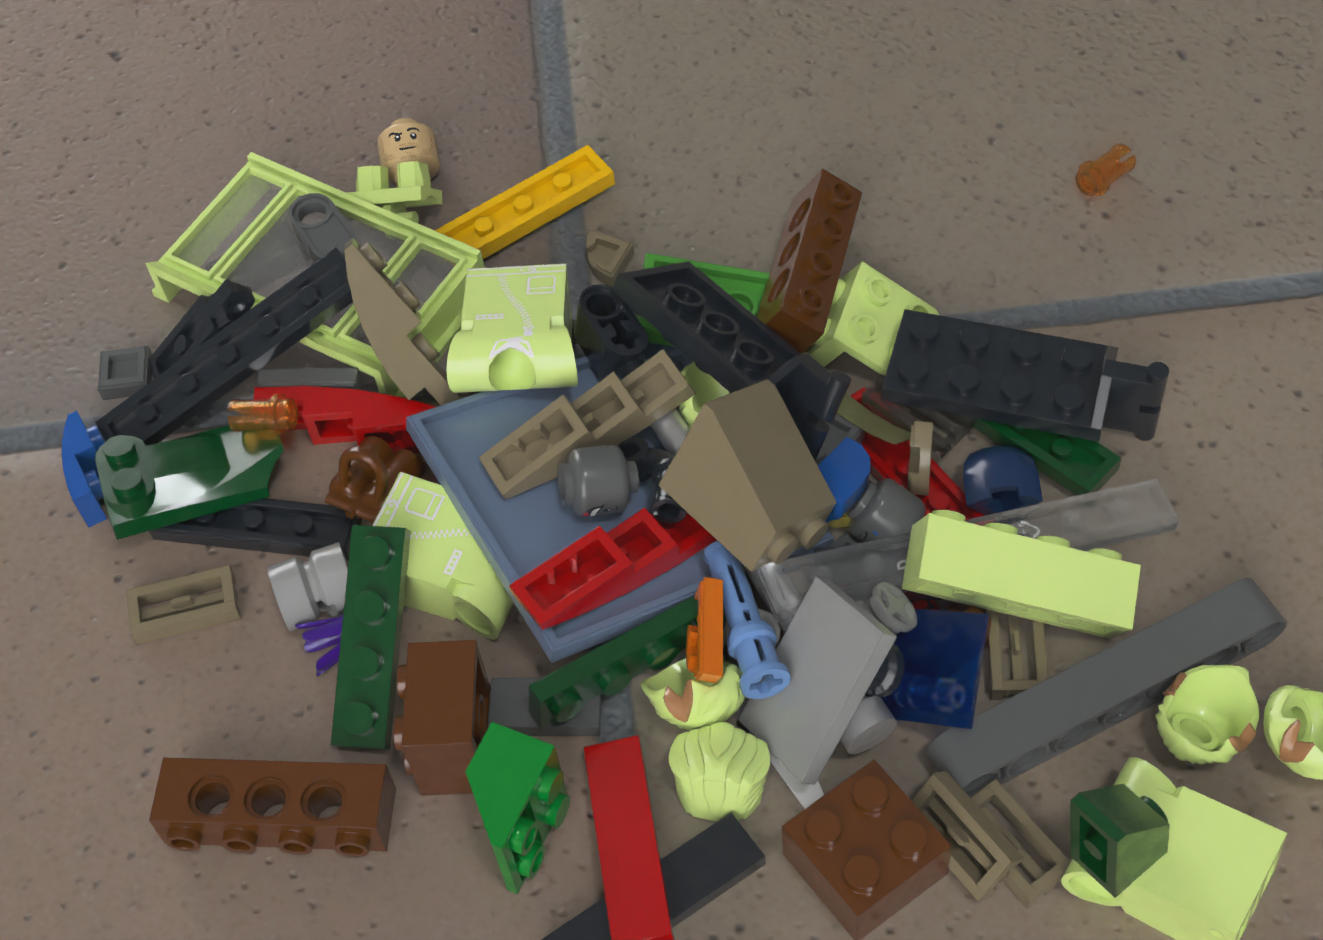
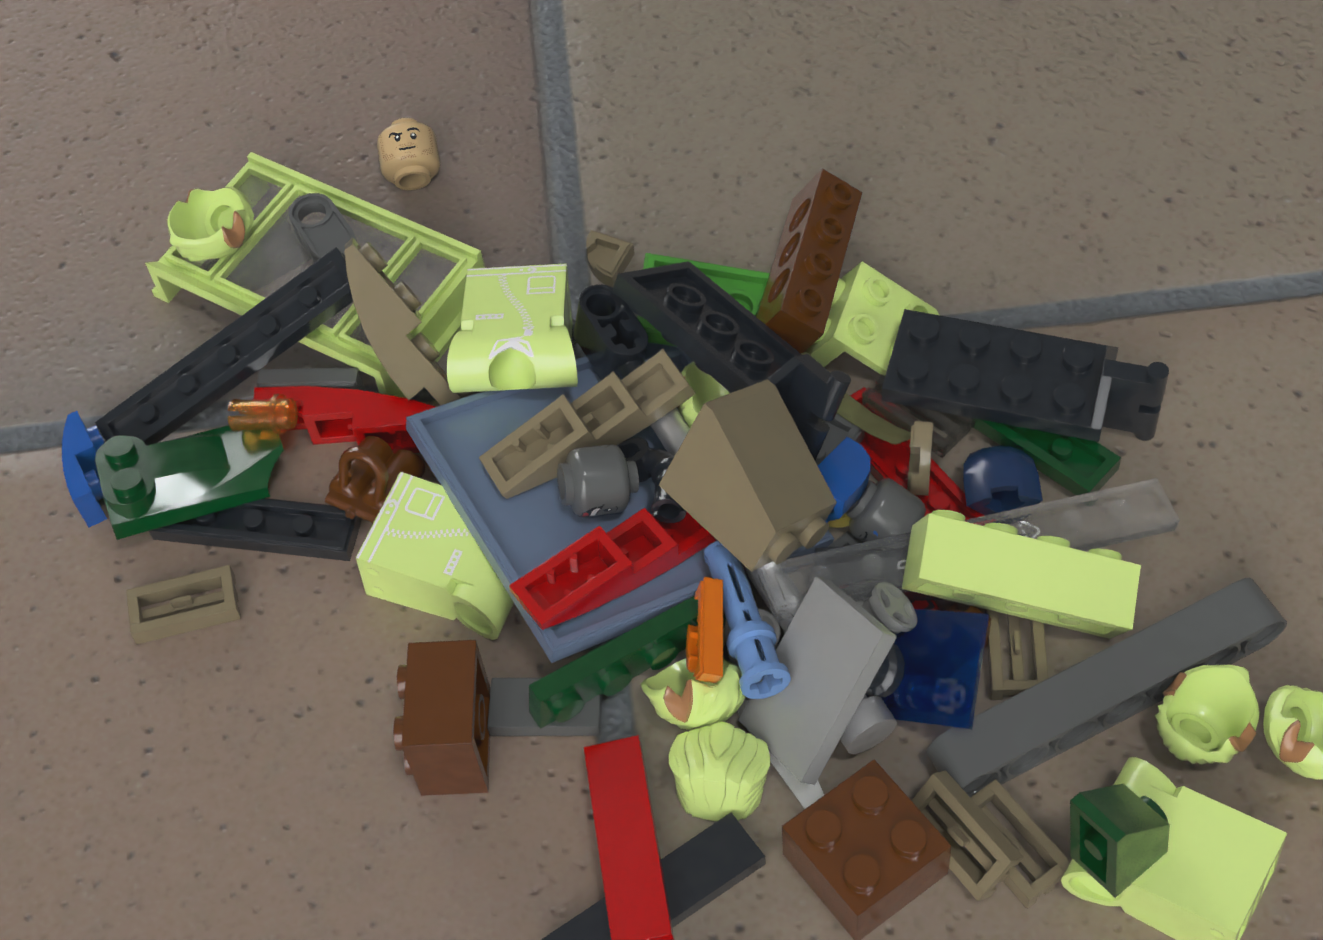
(124, 371): dark grey tile -> none
(194, 785): reddish brown brick -> none
(201, 323): black hinge -> none
(210, 223): none -> yellowish green hair
(310, 586): light grey wheel -> none
(325, 634): dark purple piece -> none
(370, 637): dark green plate -> none
(412, 191): yellowish green hips -> none
(518, 798): green slope -> none
(532, 202): yellow plate -> none
(1097, 175): clear orange pin -> none

